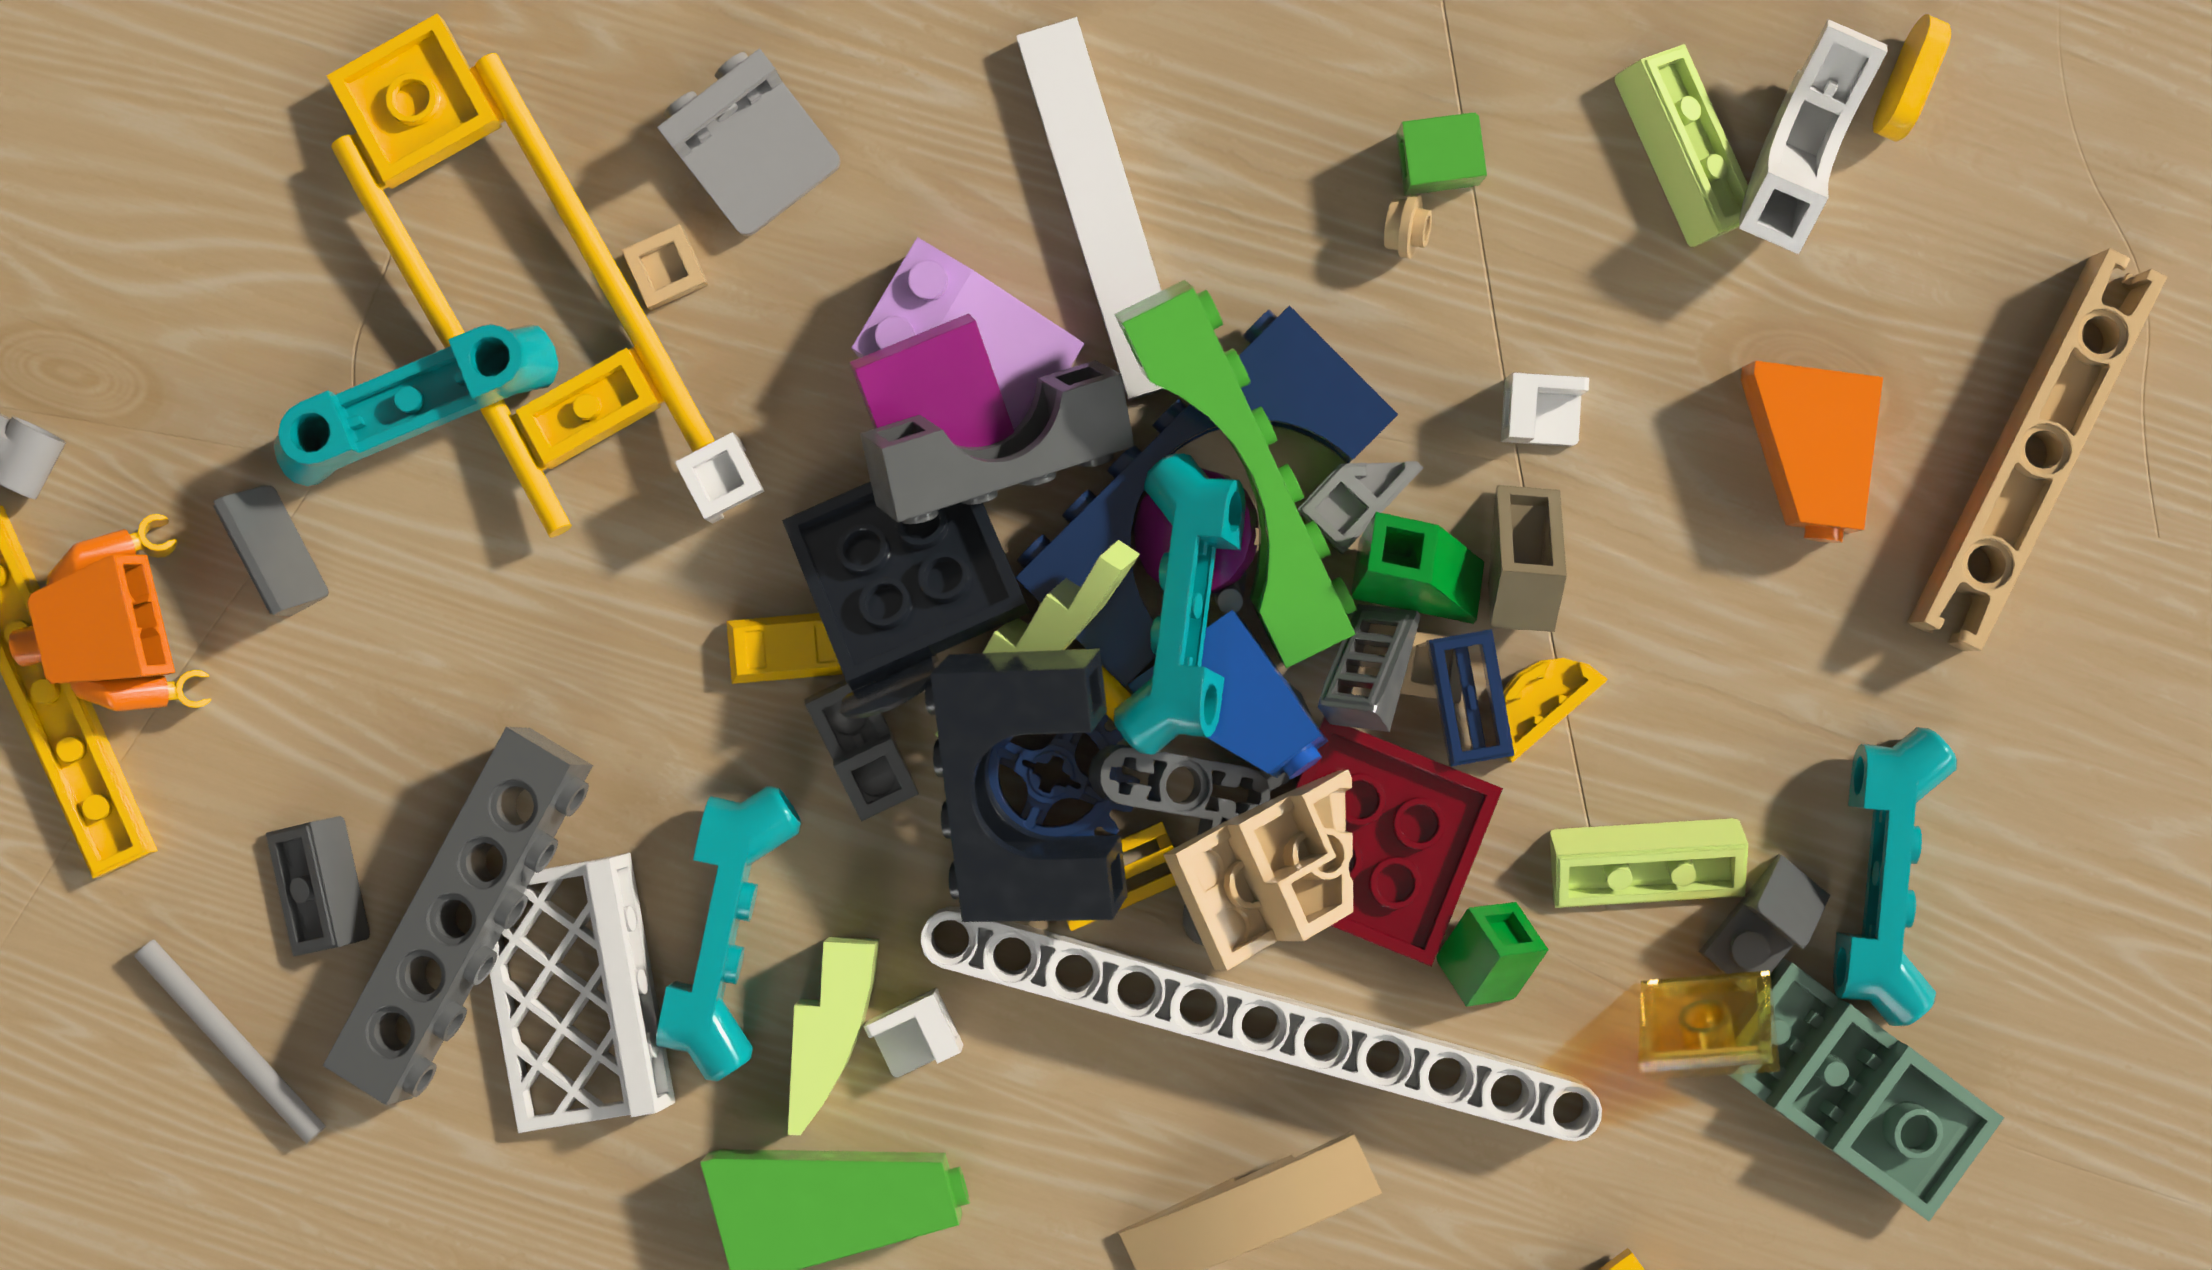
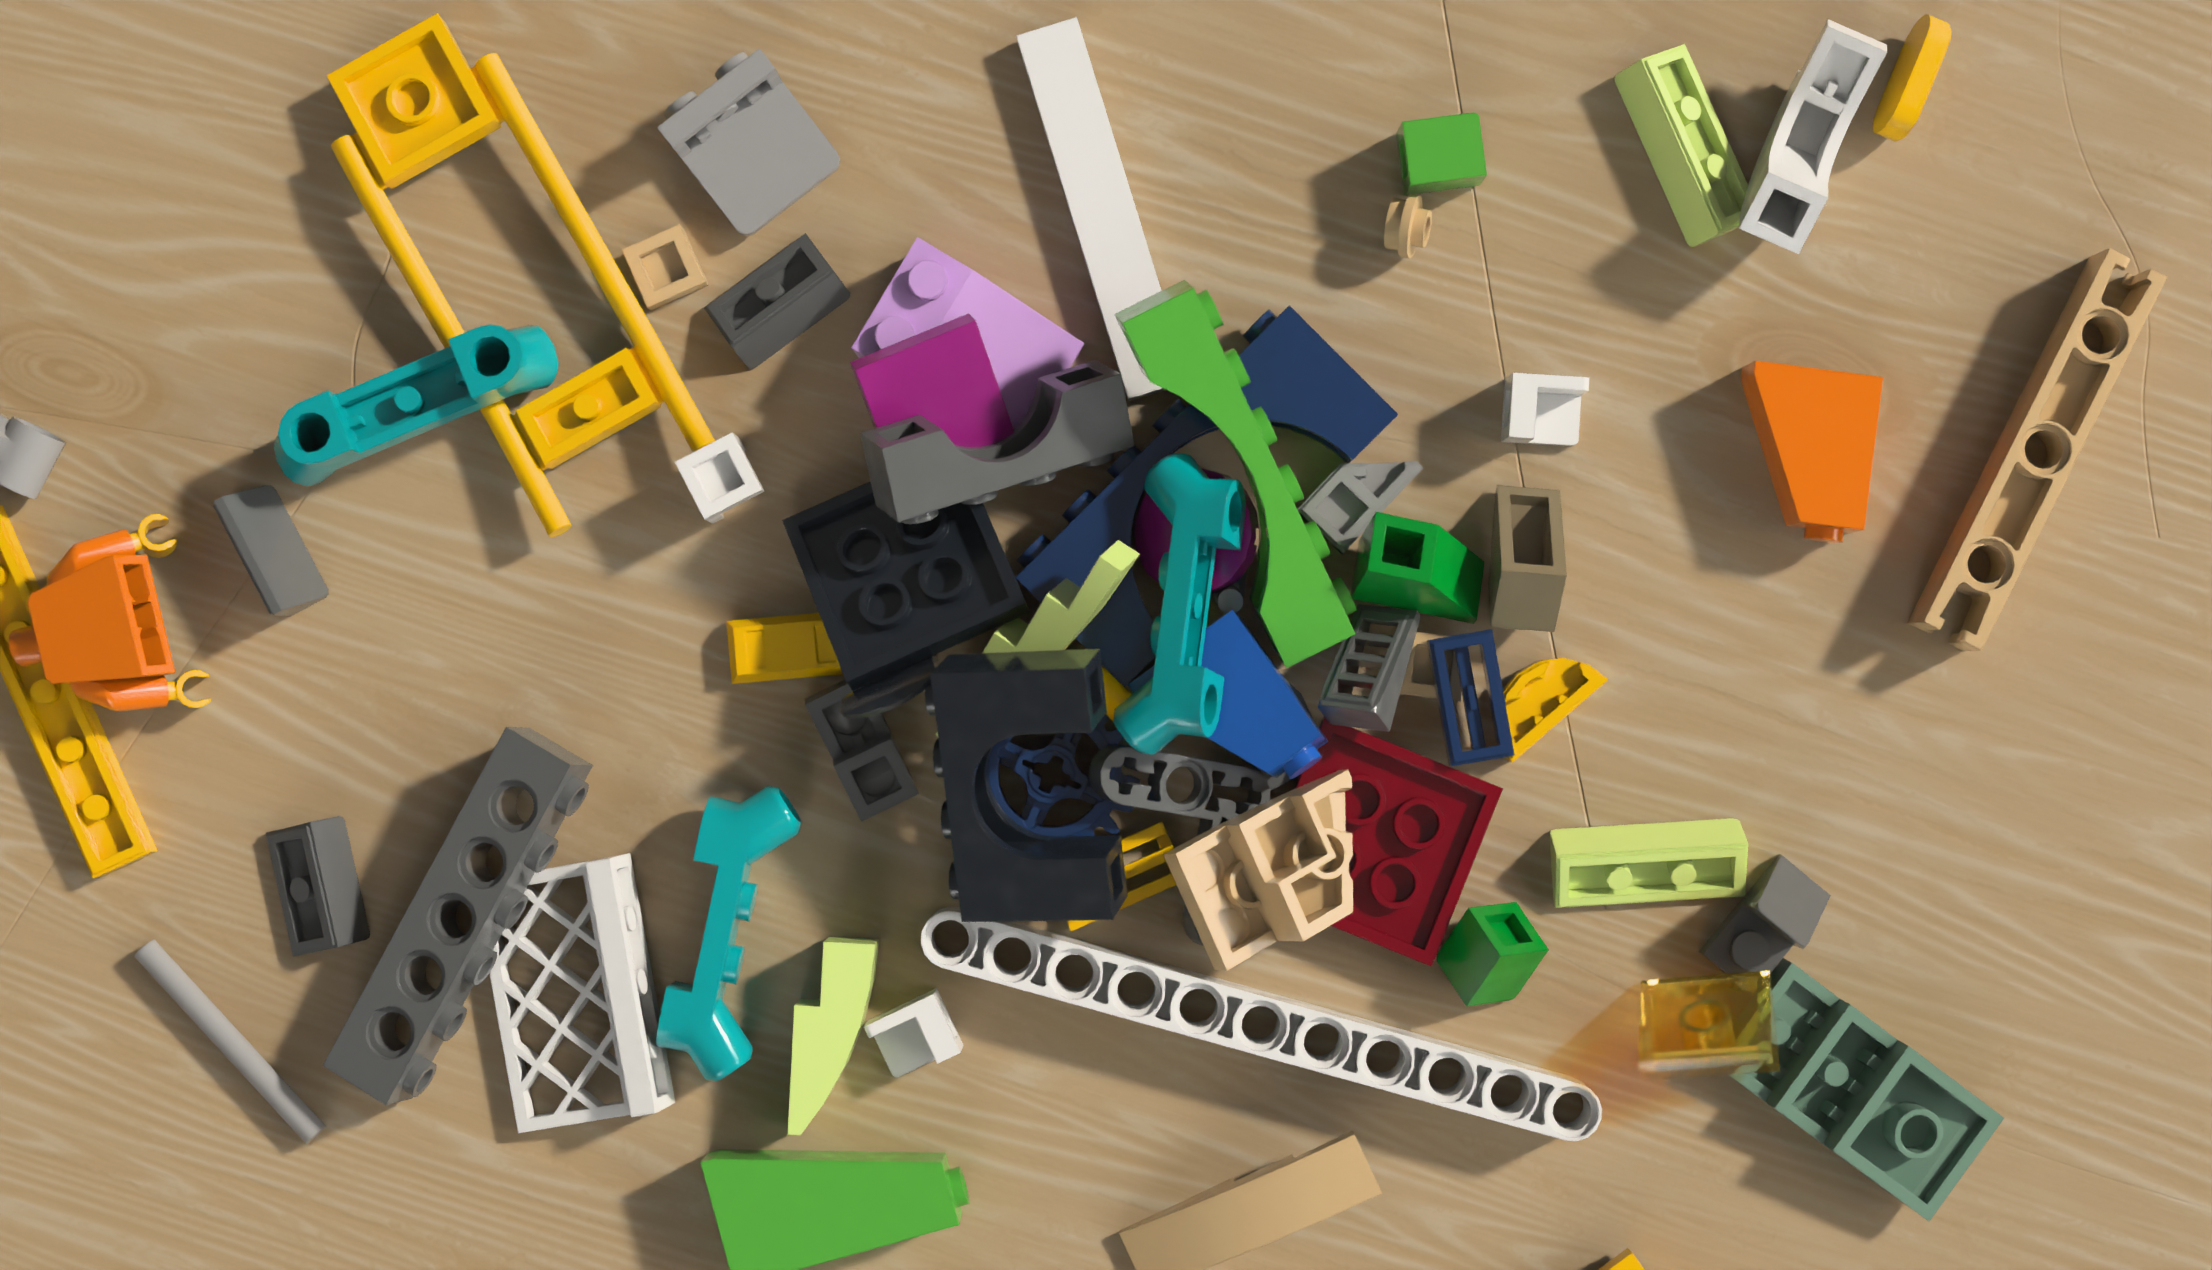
(777, 302): none -> dark grey slope
(1874, 963): teal plate -> none

